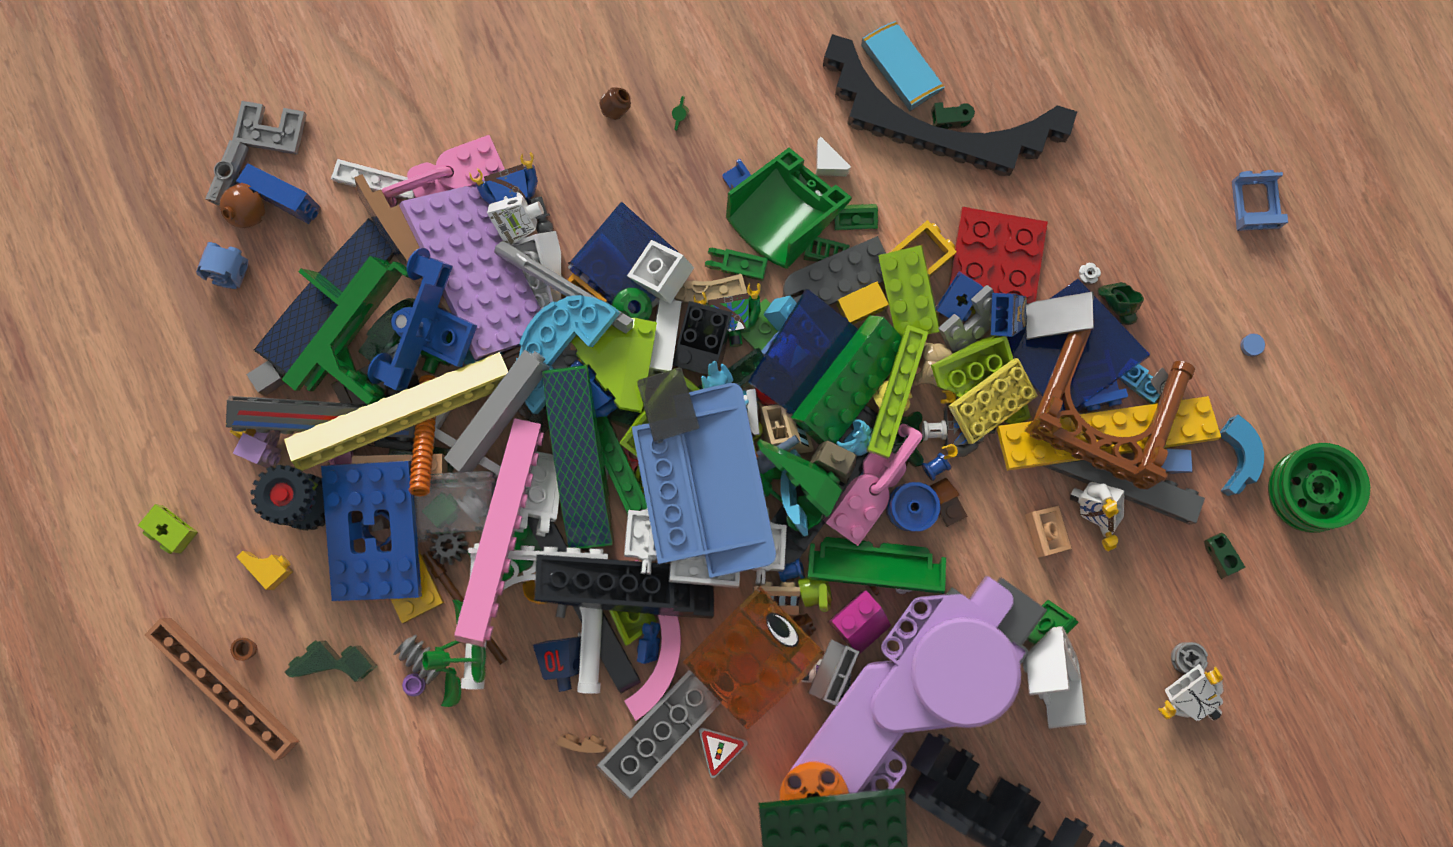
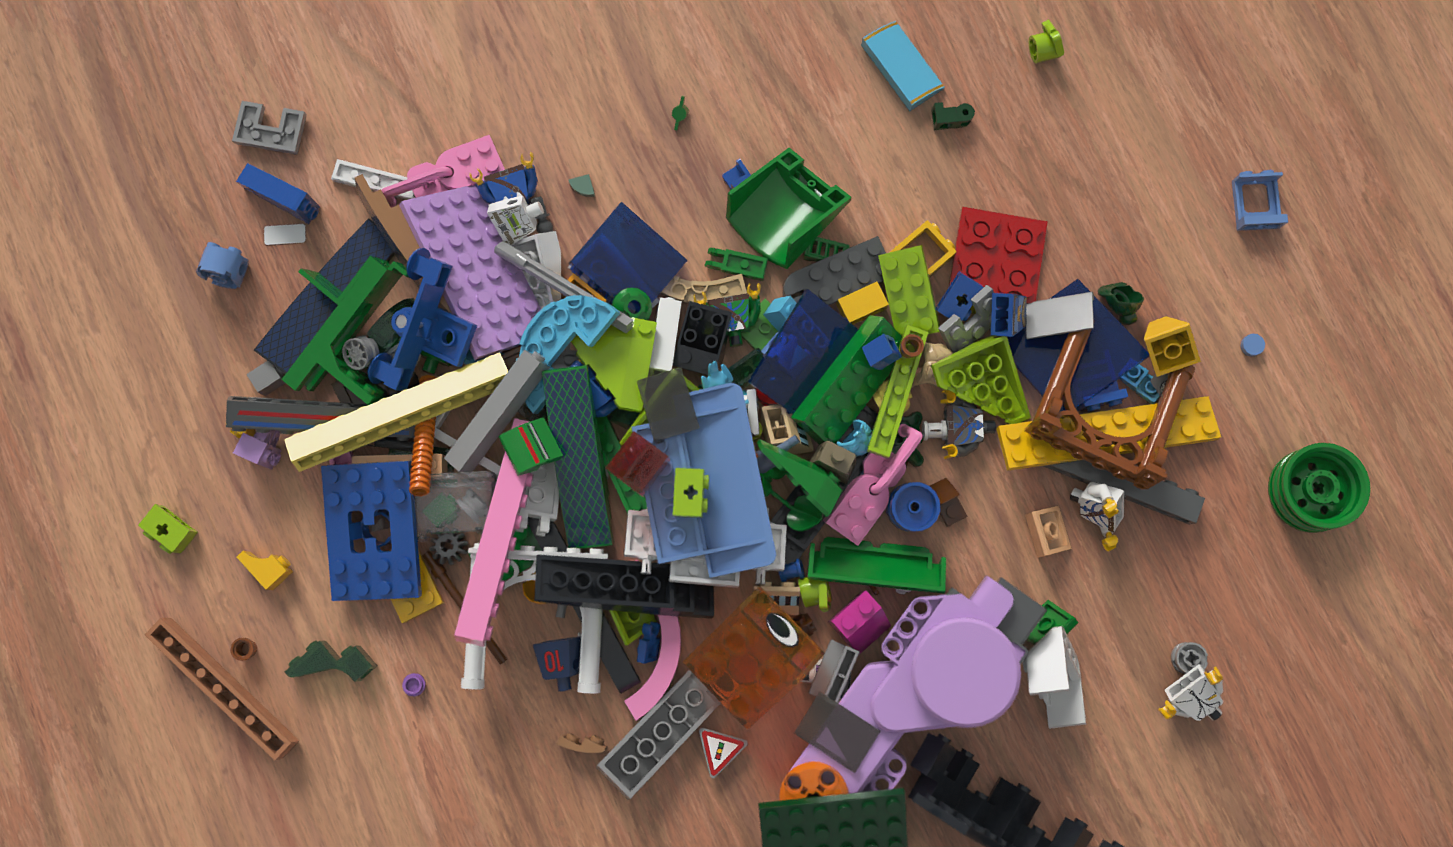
(231, 160): light grey piece -> none
(242, 206): dark orange cylinder -> none
(284, 234): none -> white sticker
(289, 498): black plate -> none
(361, 352): none -> light grey wheel
(414, 654): light grey piece -> none
(439, 659): green plant -> none
(530, 446): none -> green slope
(582, 185): none -> sand green tile
(615, 103): reddish brown head -> none
(638, 463): none -> clear red slope
(661, 271): white slope -> none
(683, 505): none -> lime brick
(789, 500): medium azure slope -> none
(829, 161): white slope -> none
(837, 732): none -> clear smoke piece
(857, 217): green slope -> none
(881, 117): black arch -> none
(881, 352): none -> blue panel
(914, 340): none -> dark orange piece
(936, 466): blue bush -> none
(993, 401): light yellow tile -> none
(1046, 45): none -> lime piece
(1085, 277): white plate -> none
(1170, 345): none -> yellow slope
(1178, 461): medium blue slope -> none
(1223, 555): dark green leg -> none
(1249, 454): dark azure arch -> none

